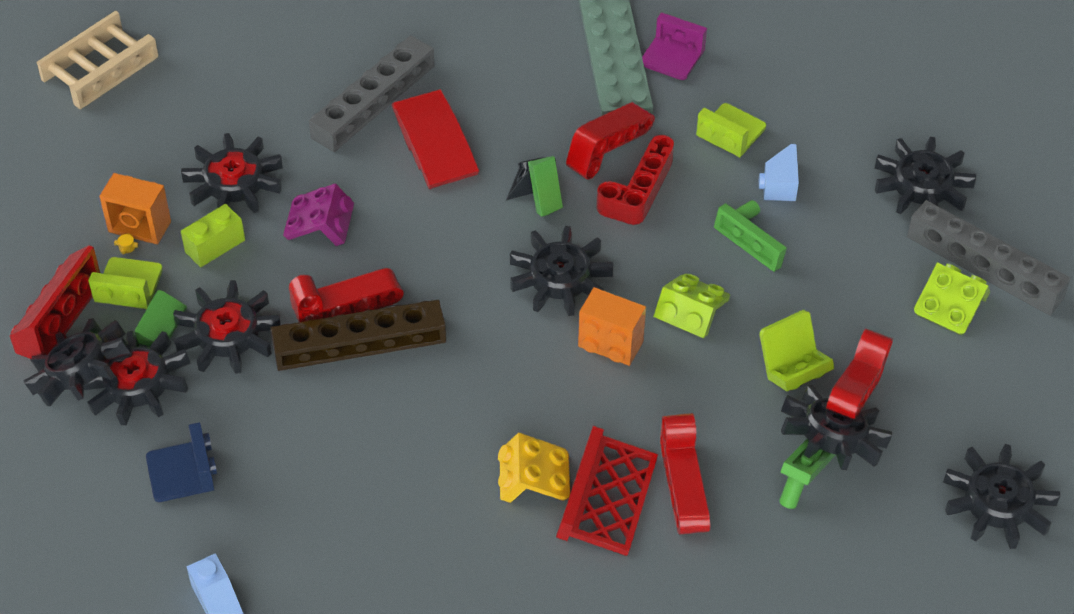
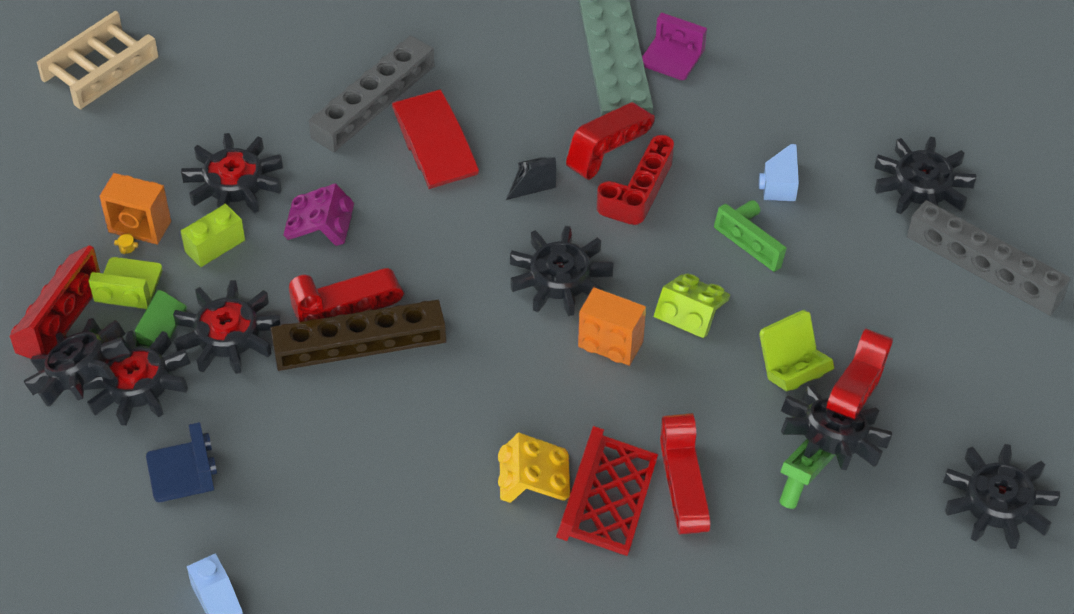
(545, 185): bright green slope -> none
(729, 128): lime bracket -> none
(951, 298): lime bracket -> none

